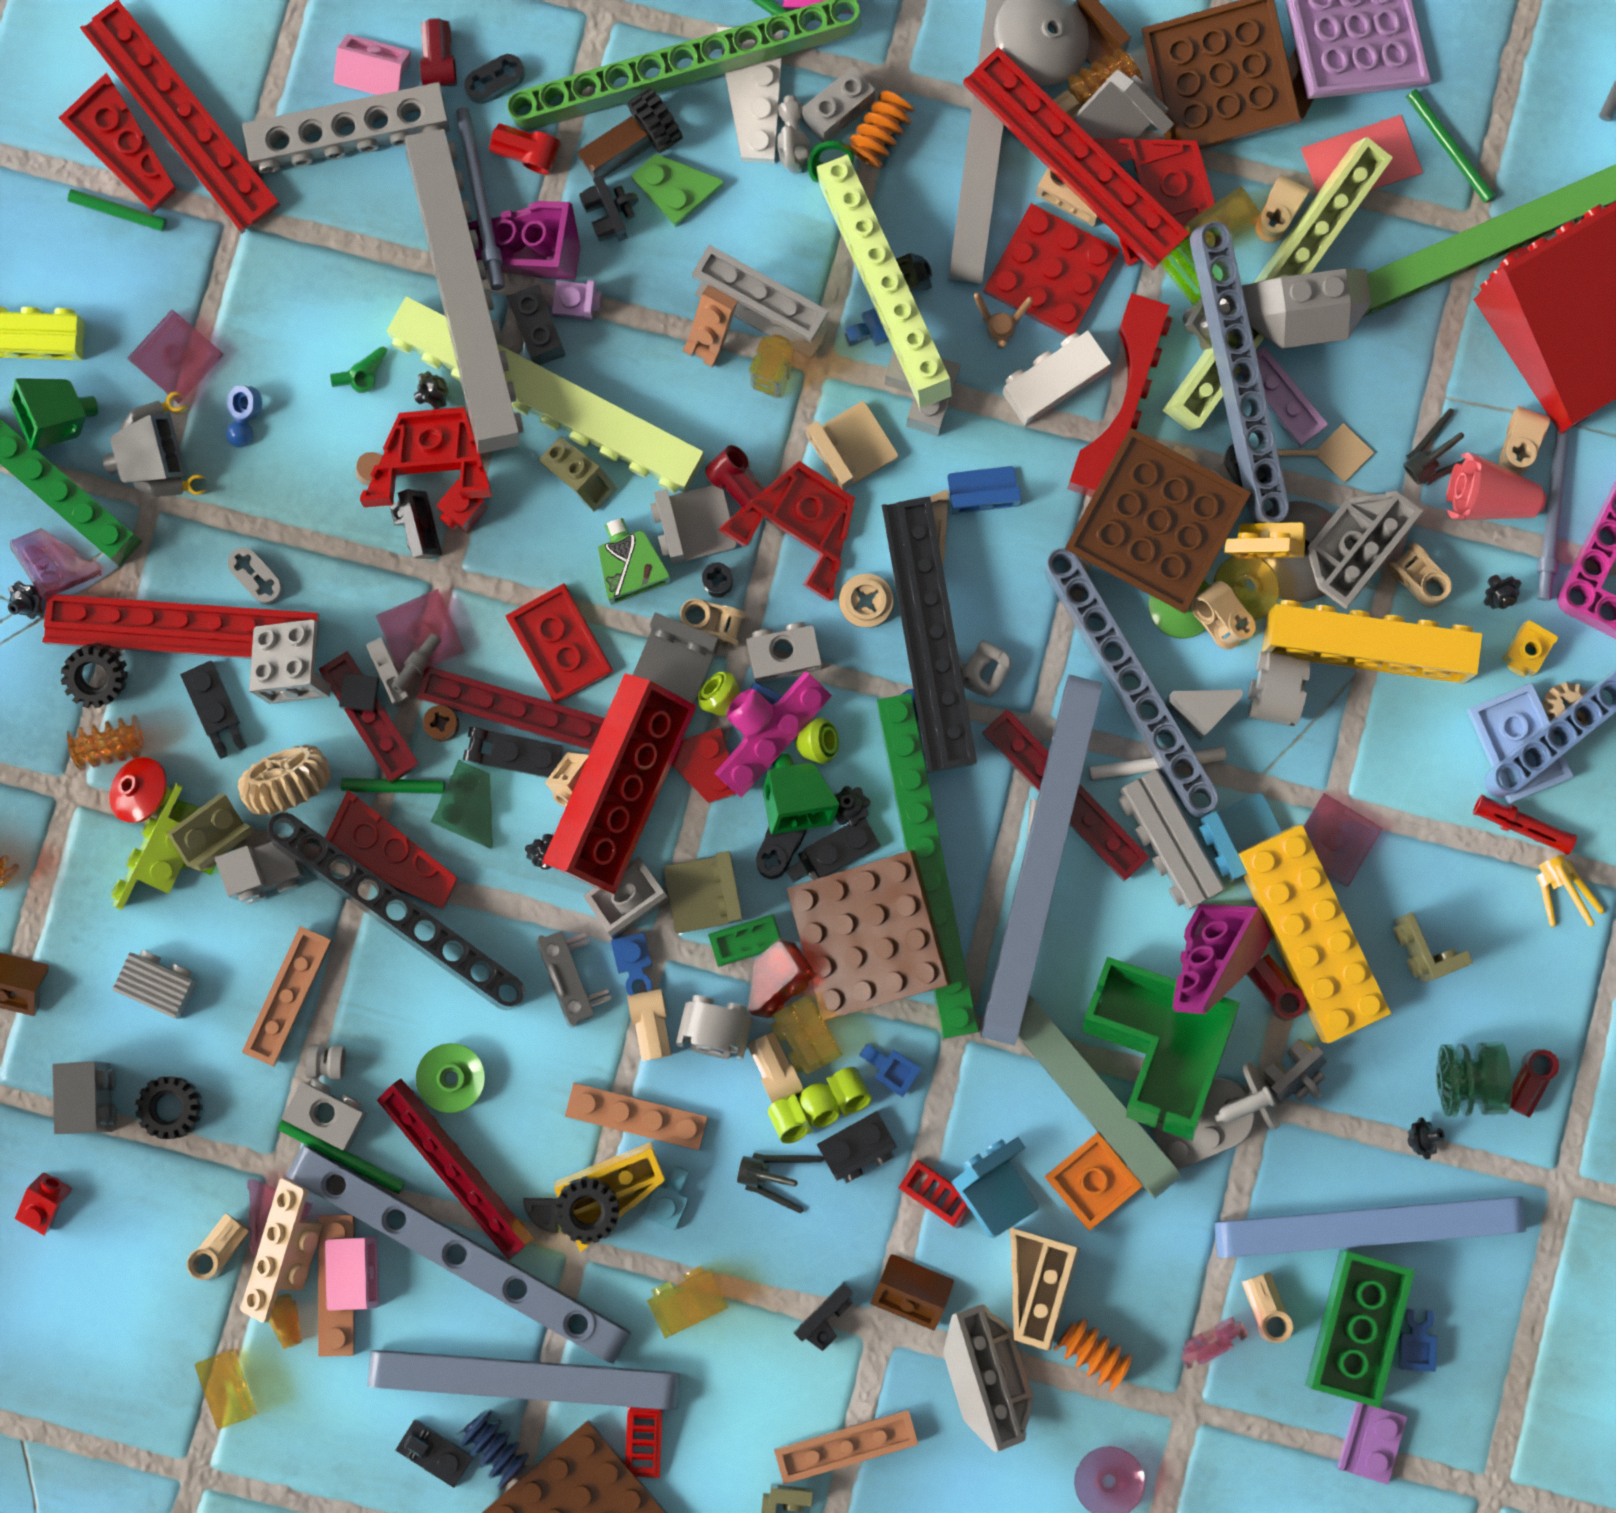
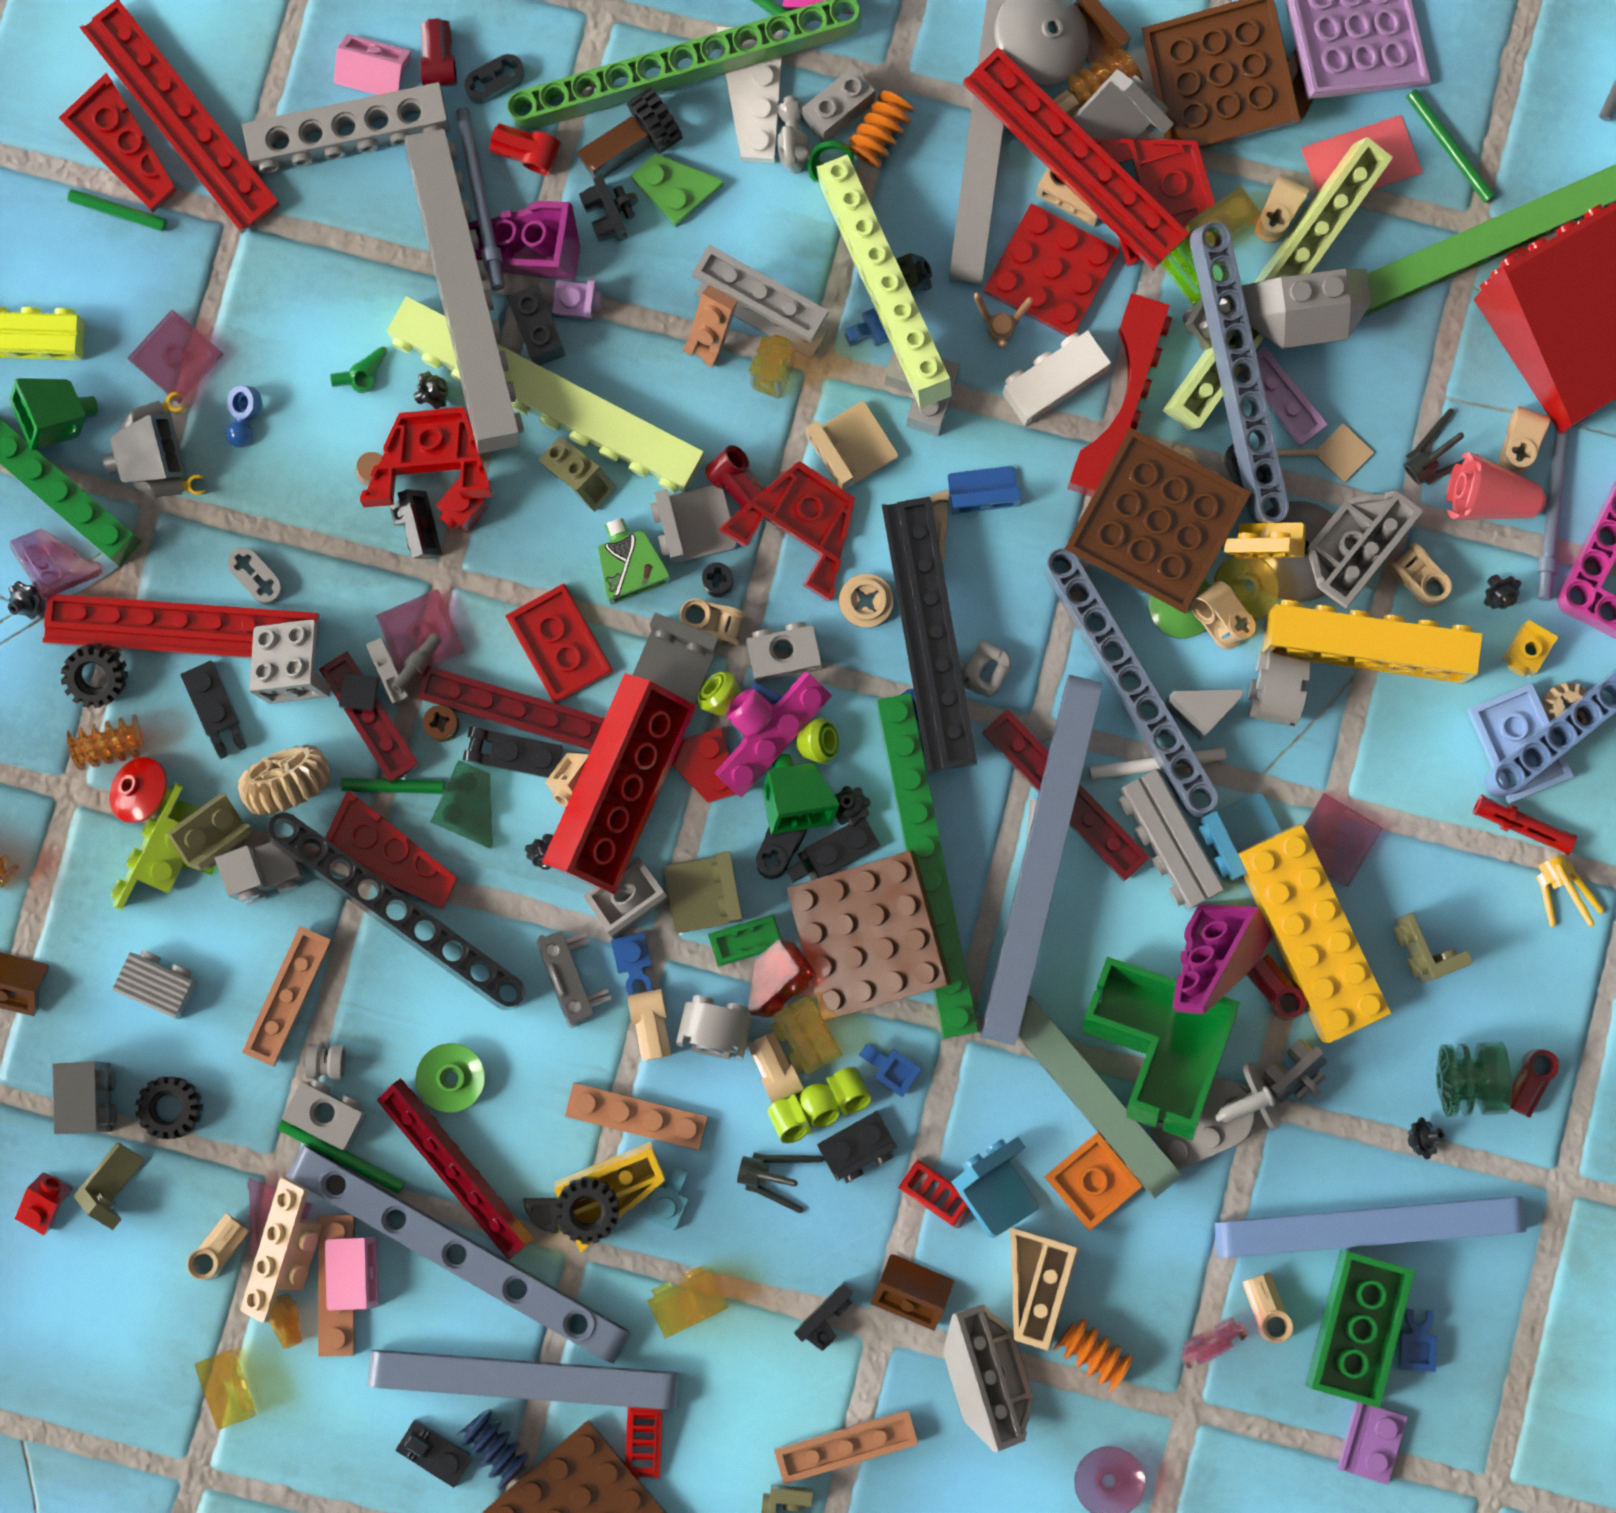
(105, 1183): none -> olive bracket

